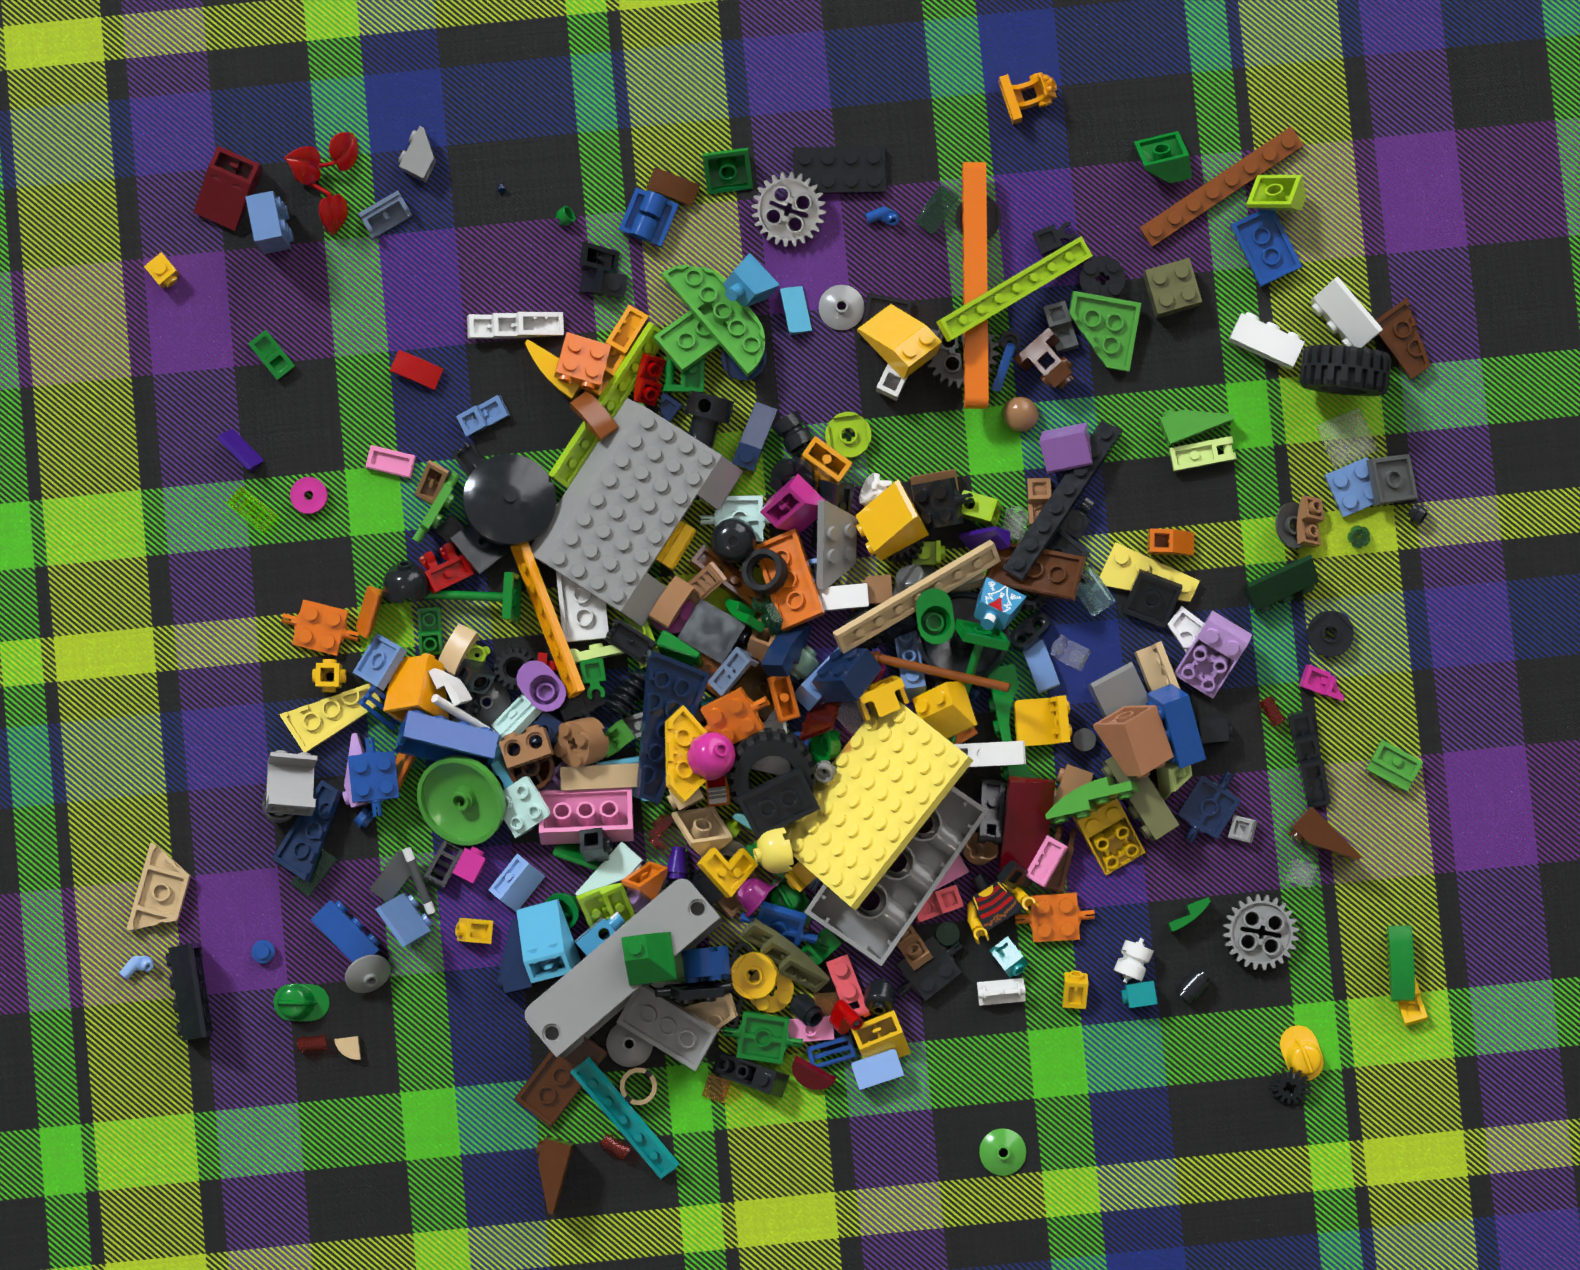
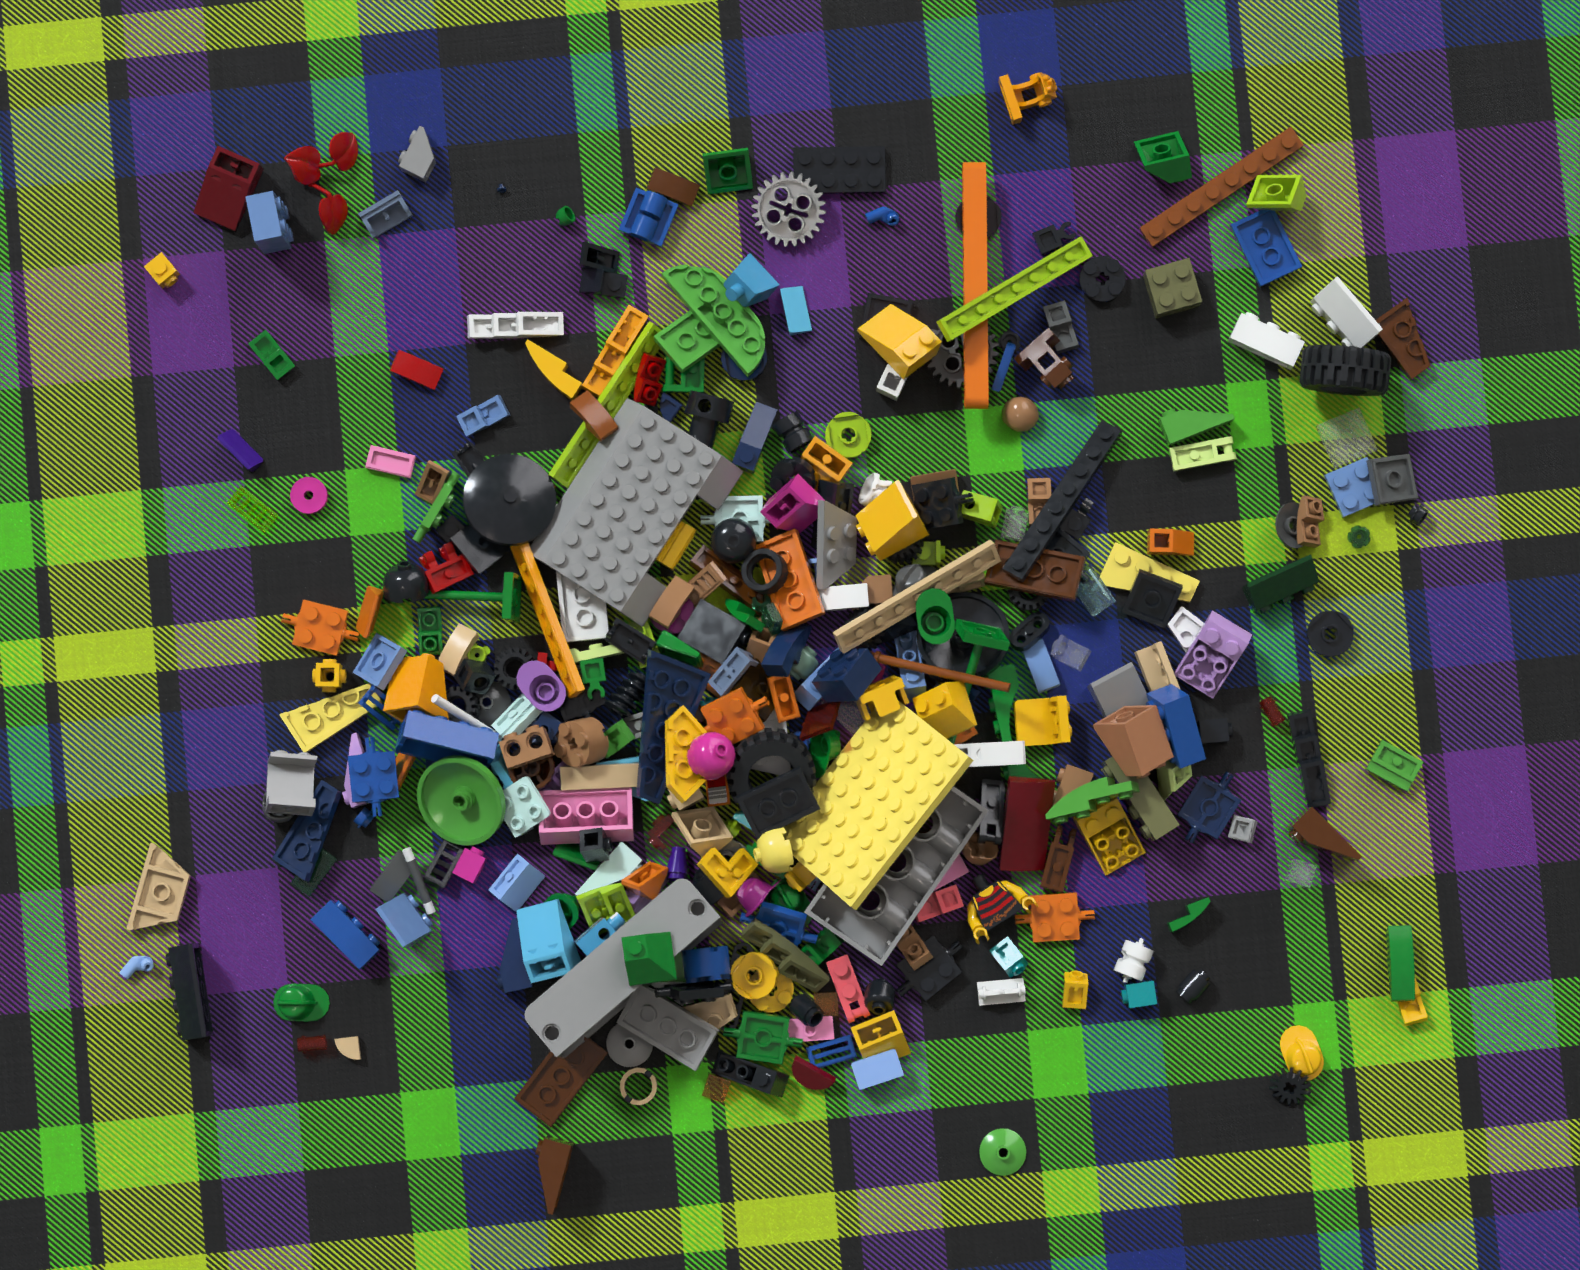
(263, 951): blue plate -> none
(367, 973): light grey dish -> none
(455, 688): white slope -> none
(474, 930): yellow bracket -> none
(582, 361): orange plate -> none
(615, 1146): clear red pin -> none
(624, 1117): teal plate -> none
(824, 777): light grey plate -> none
(841, 319): light grey dish -> none
(844, 1017): red piece -> none
(936, 209): clear green plate -> none
(947, 933): clear green plate -> none
(997, 535): dark purple slope -> none
(997, 605): dark azure torso -> none
(1014, 874): black plate -> none
(1046, 861): bright pink plate -> none
(1066, 448): medium lavender slope -> none
(1084, 739): dark grey tile -> none
(1107, 326): bright green plate -> none
(1264, 911): light grey gear -> none
(1320, 682): dark pink slope -> none

